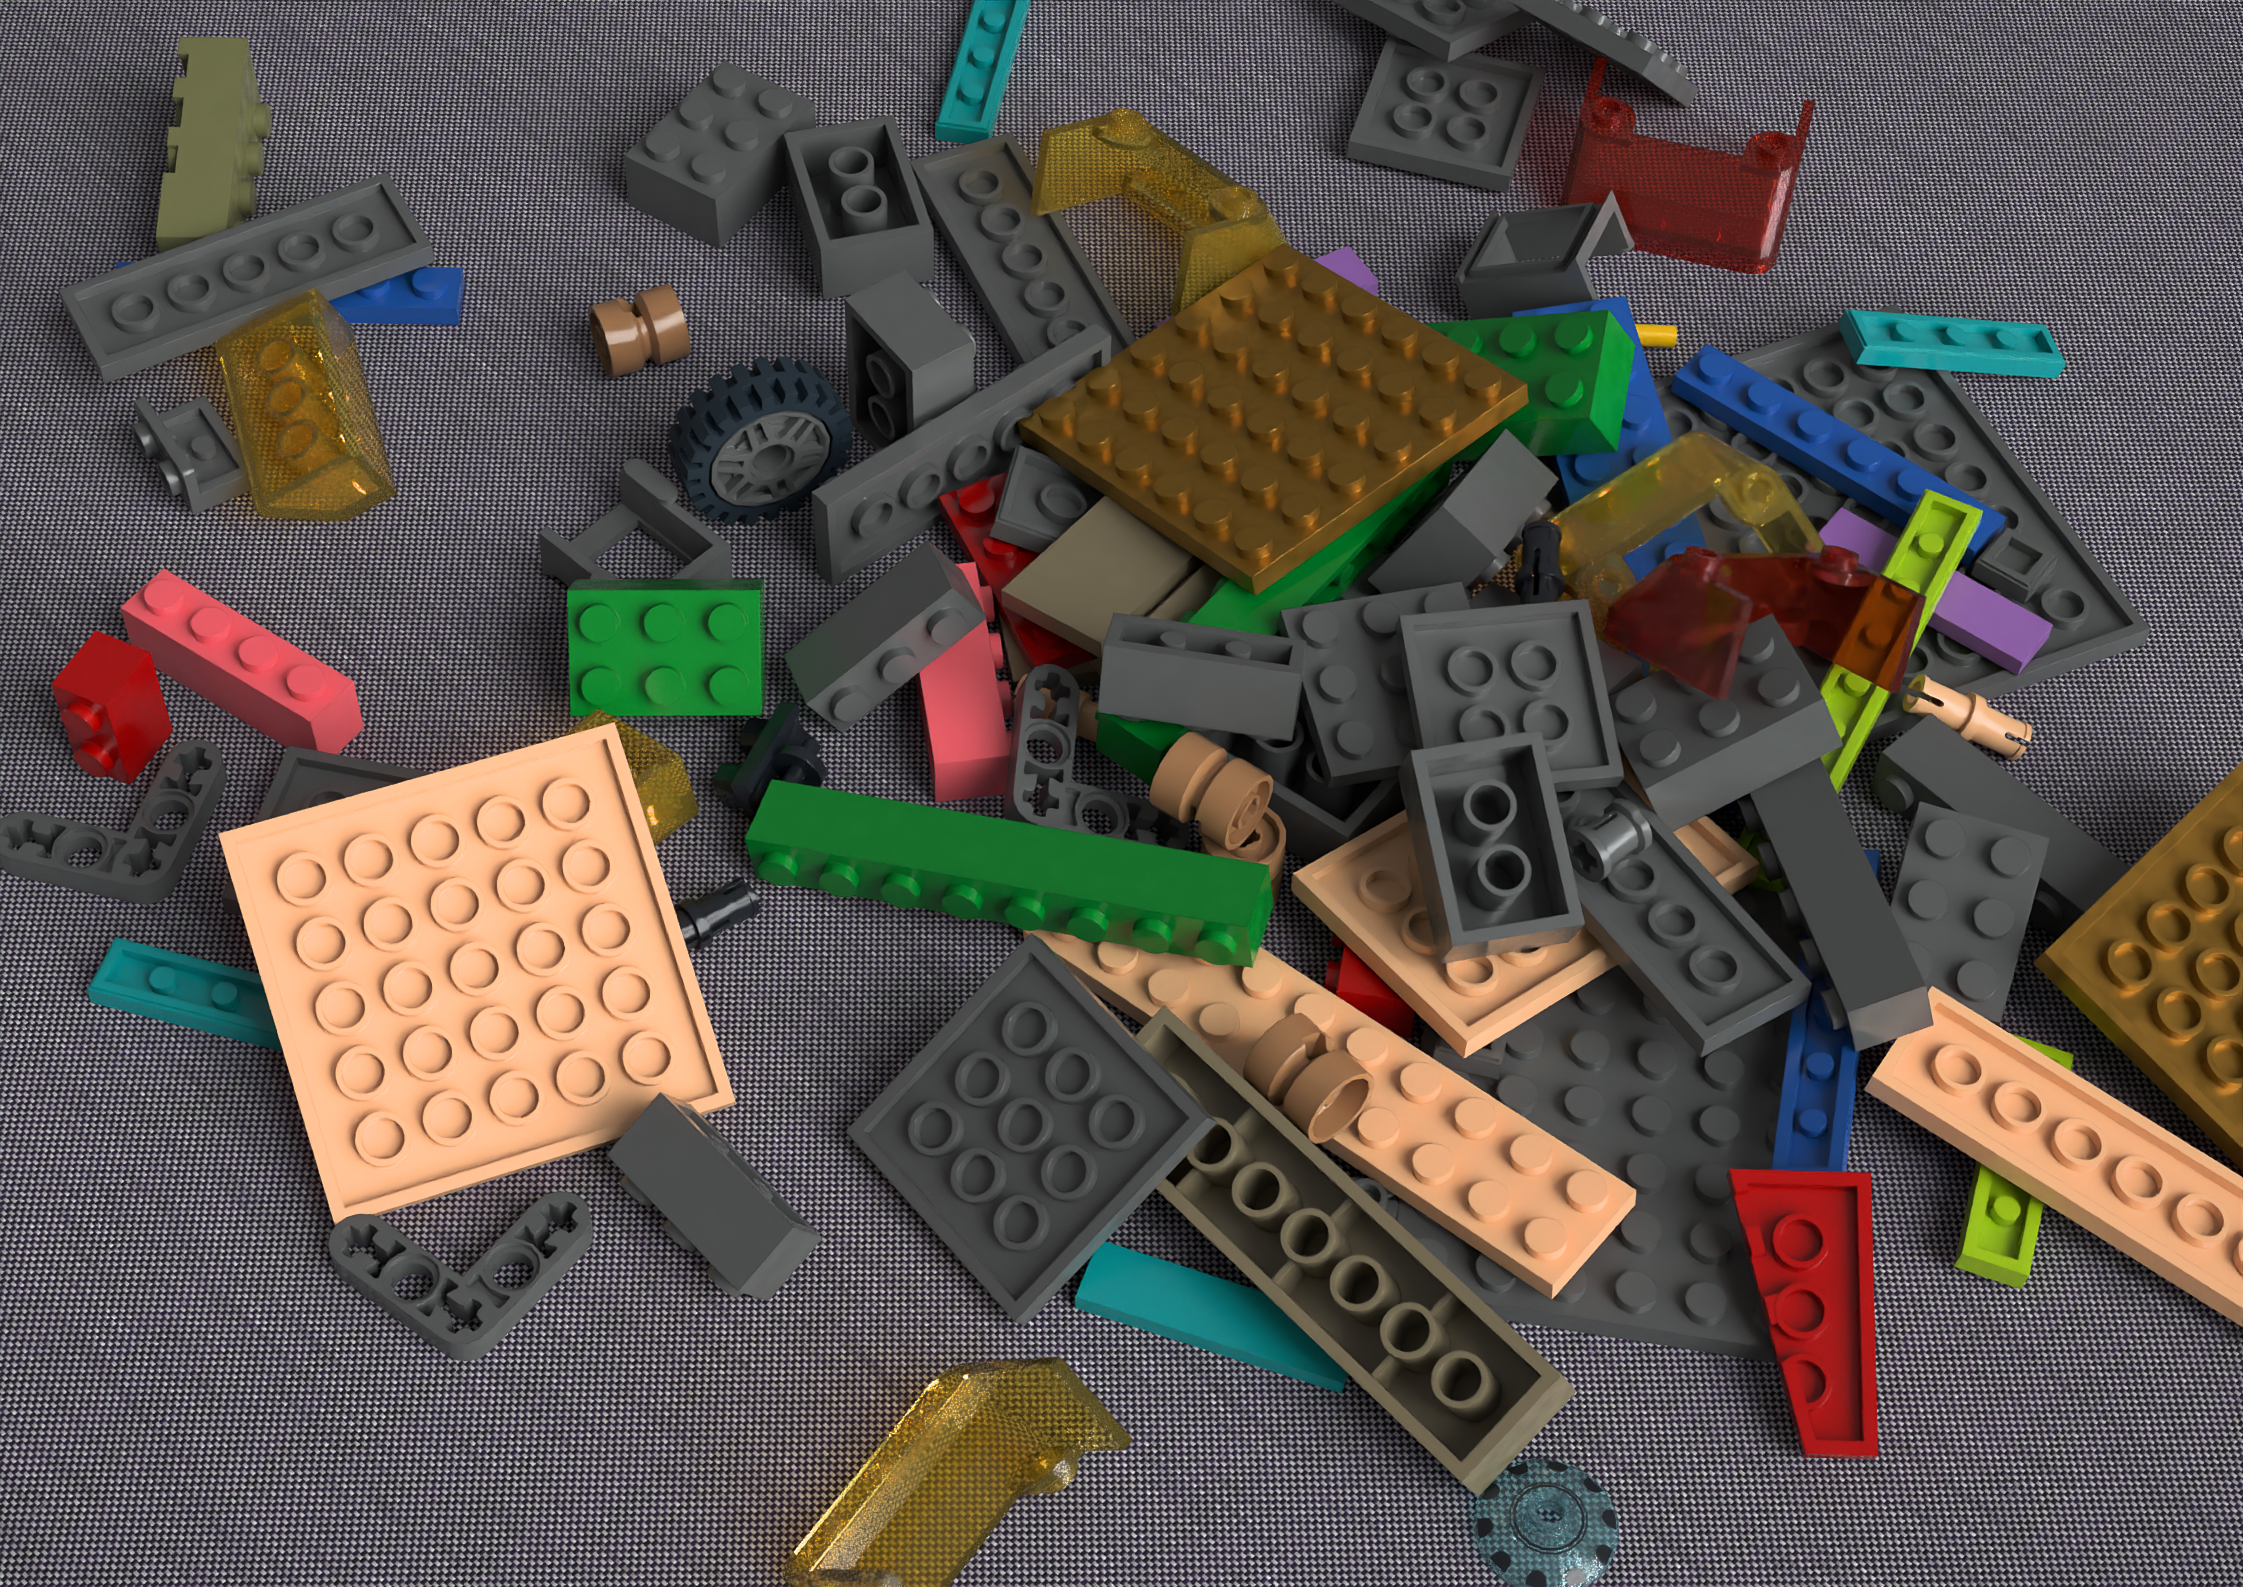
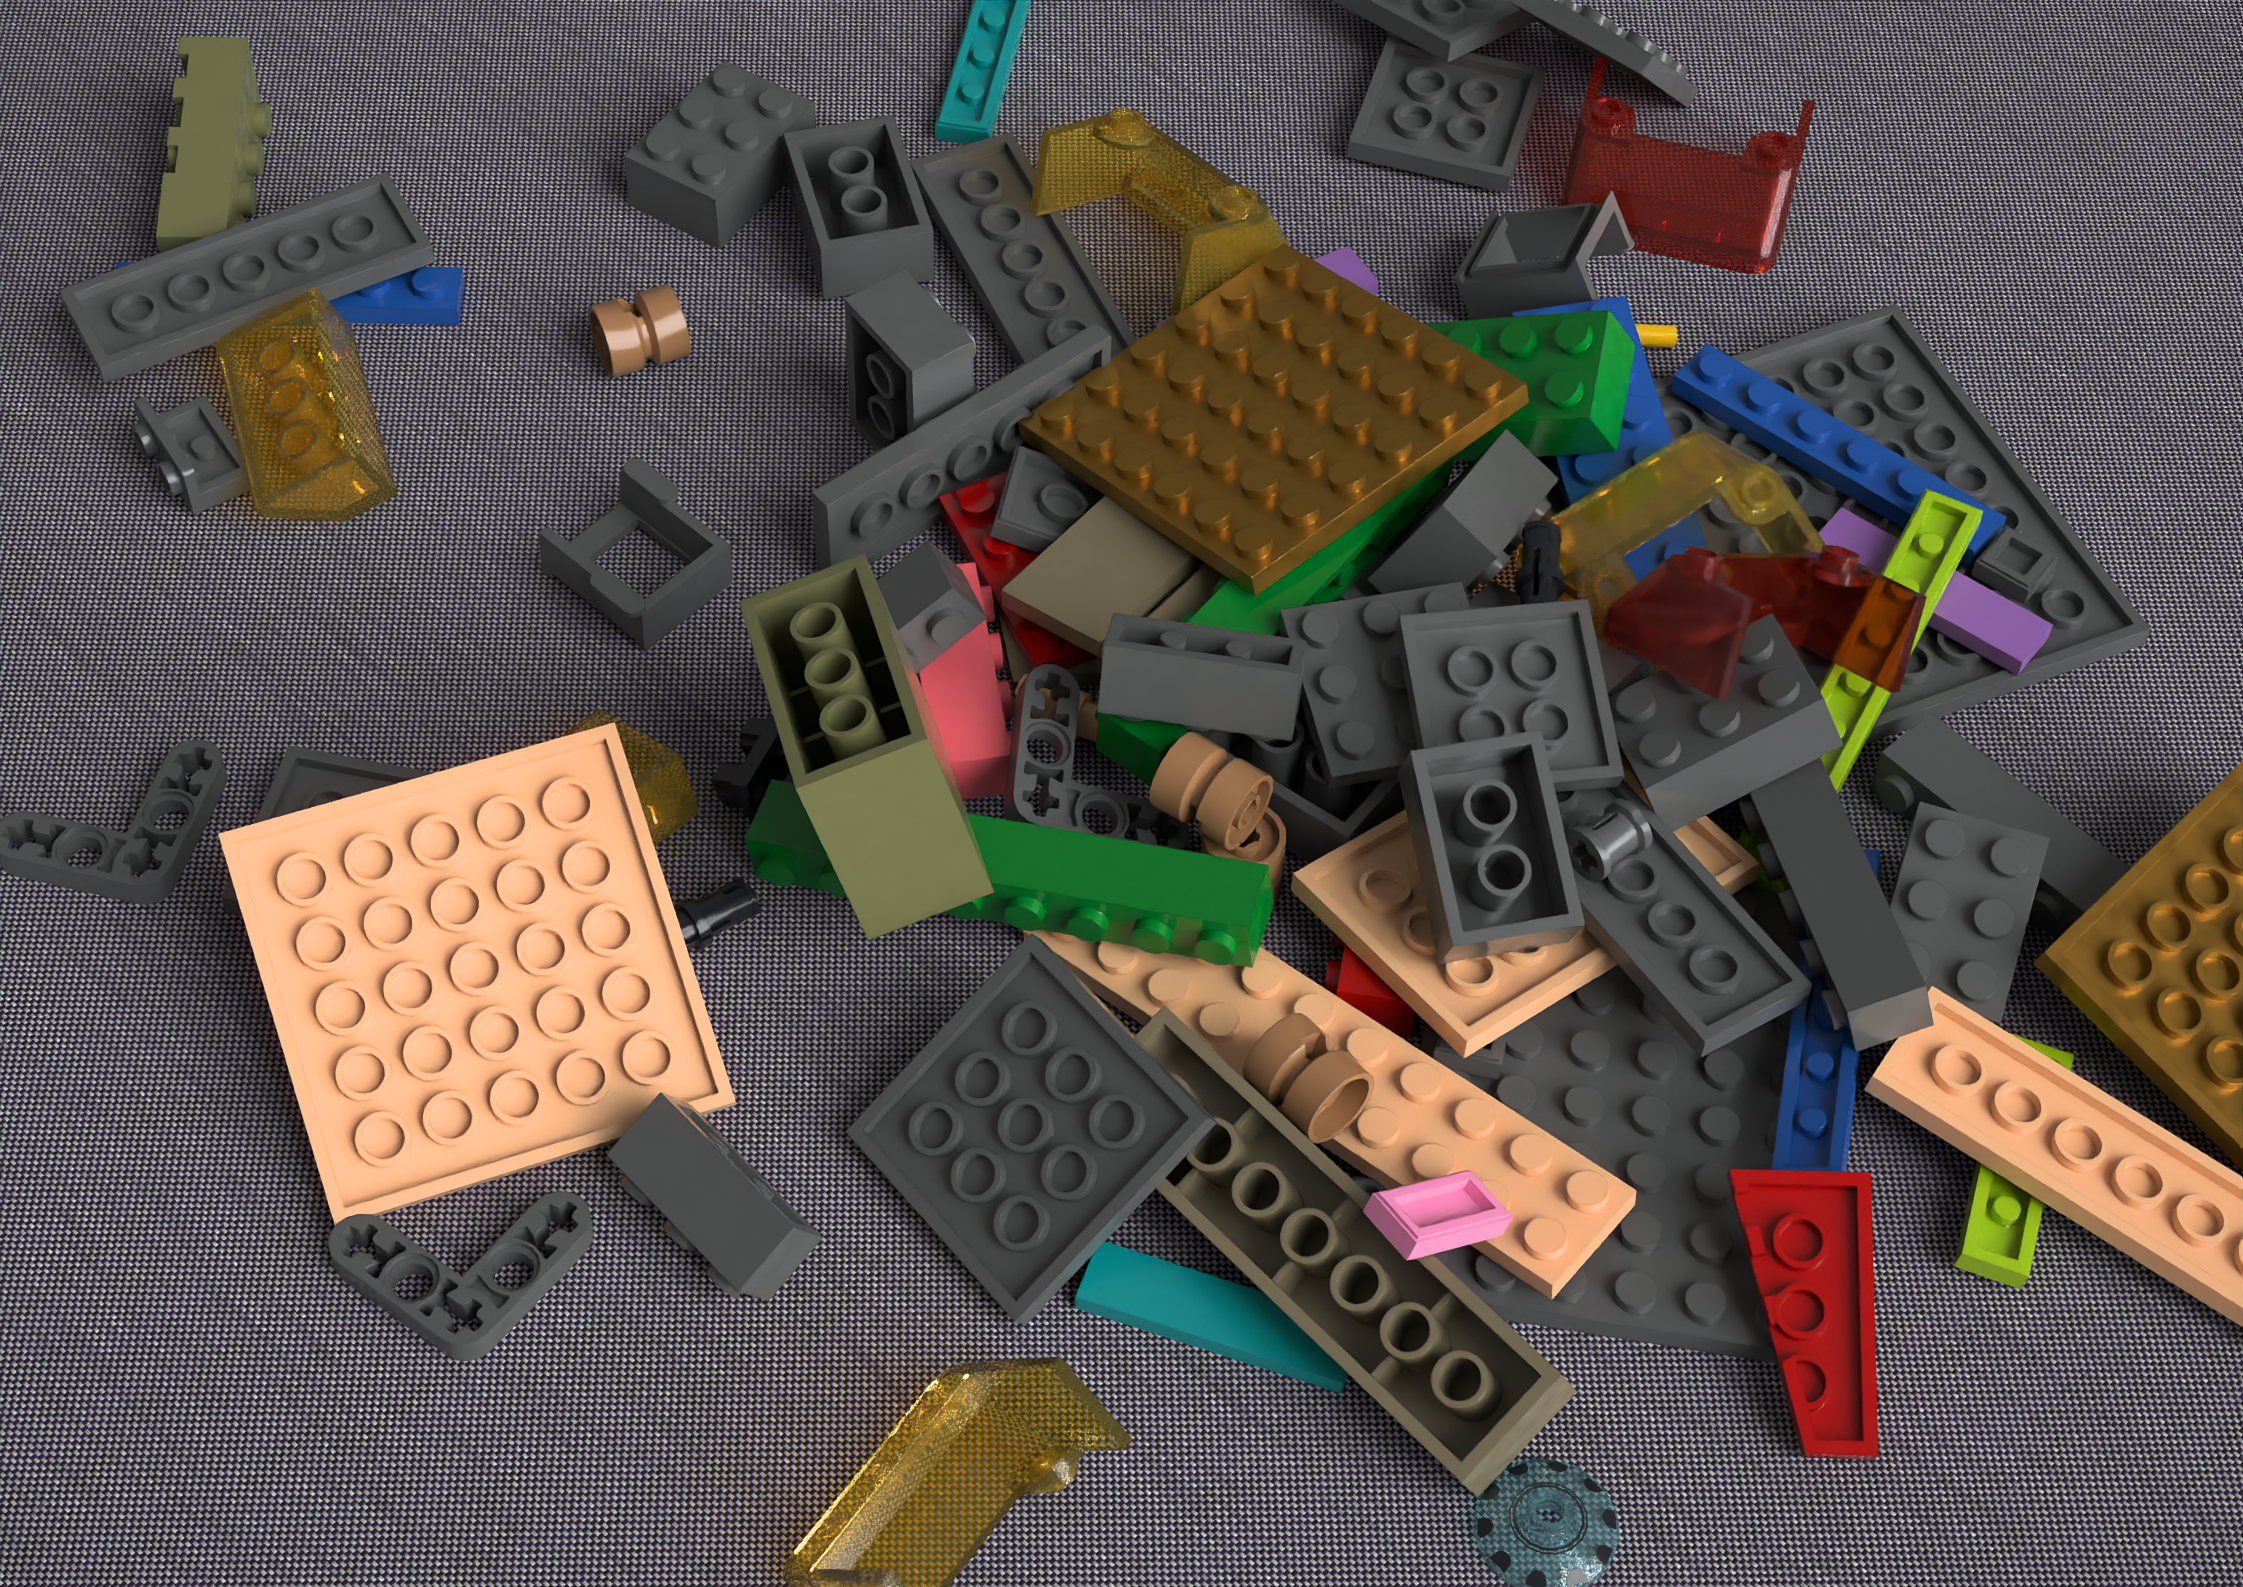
(112, 708): red brick -> none
(185, 992): teal tile -> none
(242, 666): coral brick -> none
(667, 647): green brick -> none
(759, 440): black wheel -> none
(864, 747): none -> olive brick
(1437, 1214): none -> bright pink tile
(1950, 344): teal tile -> none
(1968, 716): light nougat pin -> none

